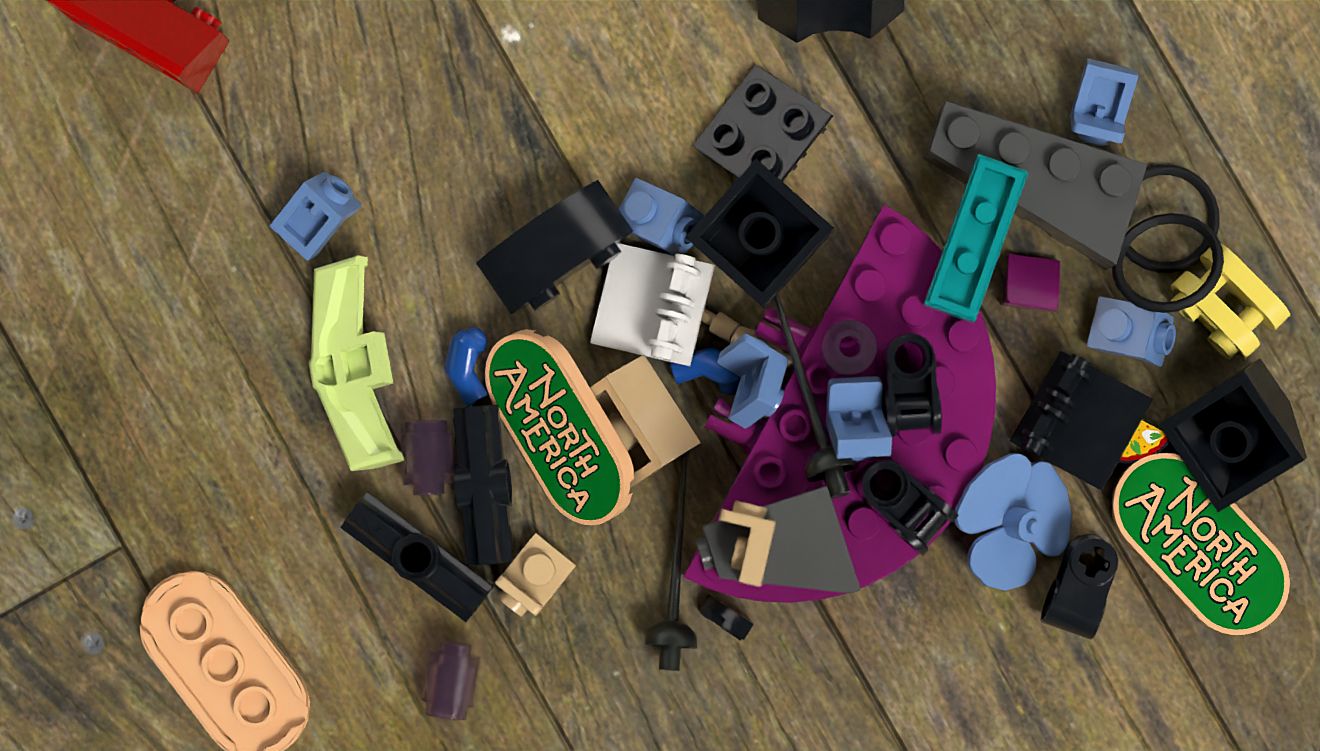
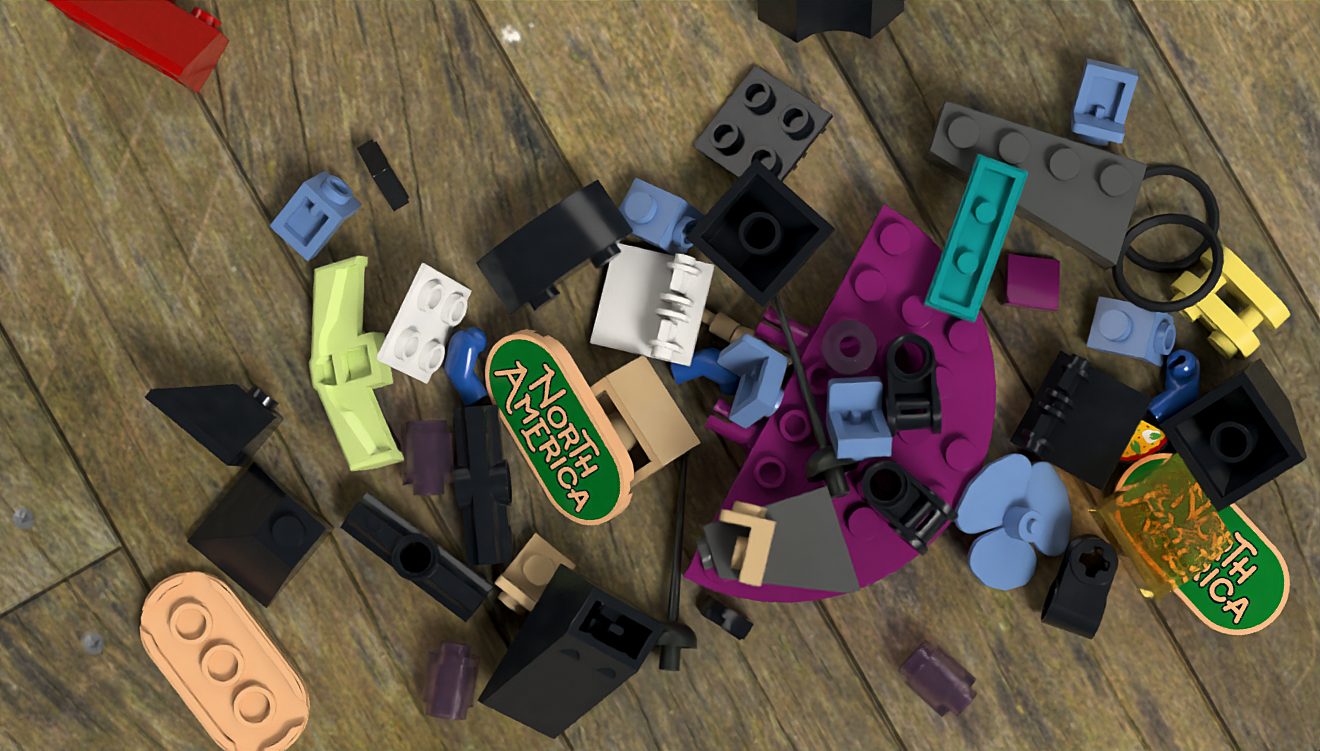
(221, 417): none -> black slope
(260, 534): none -> black slope
(383, 174): none -> black tile
(424, 324): none -> white hinge
(570, 654): none -> black slope
(938, 679): none -> brick
(1162, 527): none -> clear yellow slope
(1180, 386): none -> blue arm

